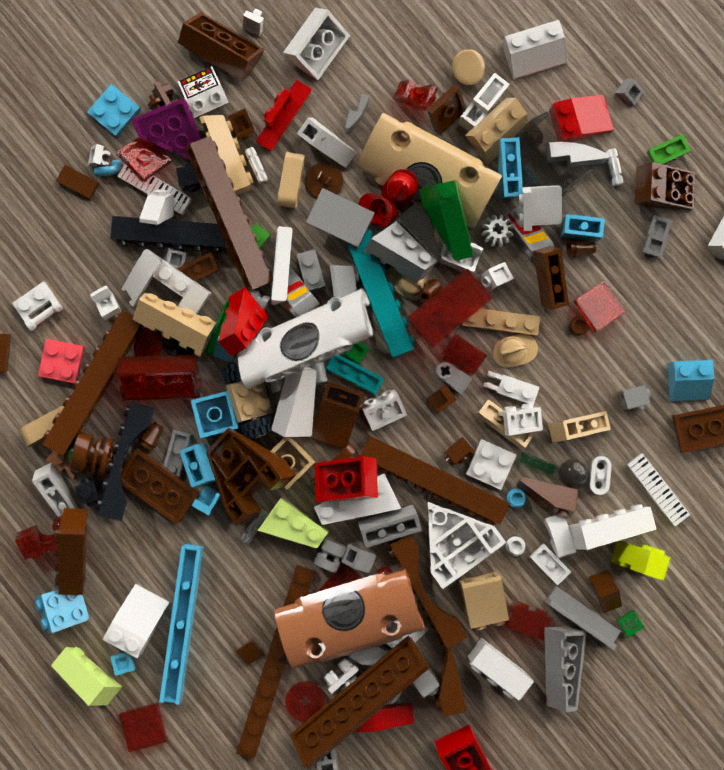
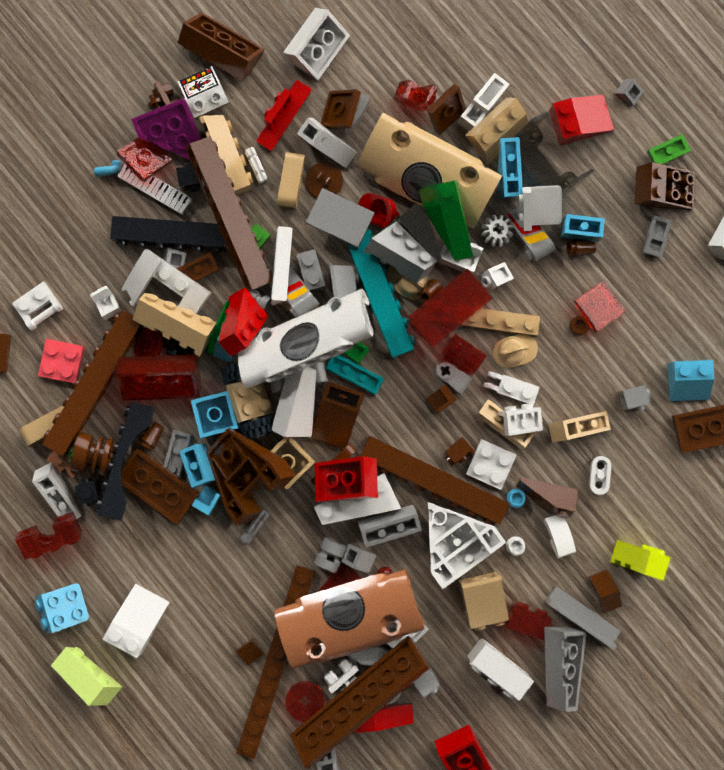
(71, 551): reddish brown wedge -> none
(77, 182): reddish brown tile -> none
(96, 154): white tile -> none
(114, 110): medium azure plate -> none
(122, 663): medium azure plate -> none
(143, 727): clear red plate -> none
(158, 207): white slope -> none
(181, 624): medium azure tile -> none
(241, 124): reddish brown bracket -> none
(253, 22): white tile -> none
(293, 524): yellowish green wedge -> none
(340, 109): none -> reddish brown tile
(383, 409): white bracket -> none
(400, 187): red piece -> none
(448, 626): reddish brown arch -> none
(450, 694): reddish brown slope -> none
(468, 67): tan piece -> none
(535, 49): white slope -> none
(537, 463): clear green axle -> none
(550, 564): white plate -> none
(551, 277): reddish brown brick -> none
(573, 473): clear smoke hair -> none
(575, 154): white slope -> none
(613, 527): white wedge -> none
(614, 167): white axle -> none
(630, 623): green tile -> none
(658, 489): white tile -> none

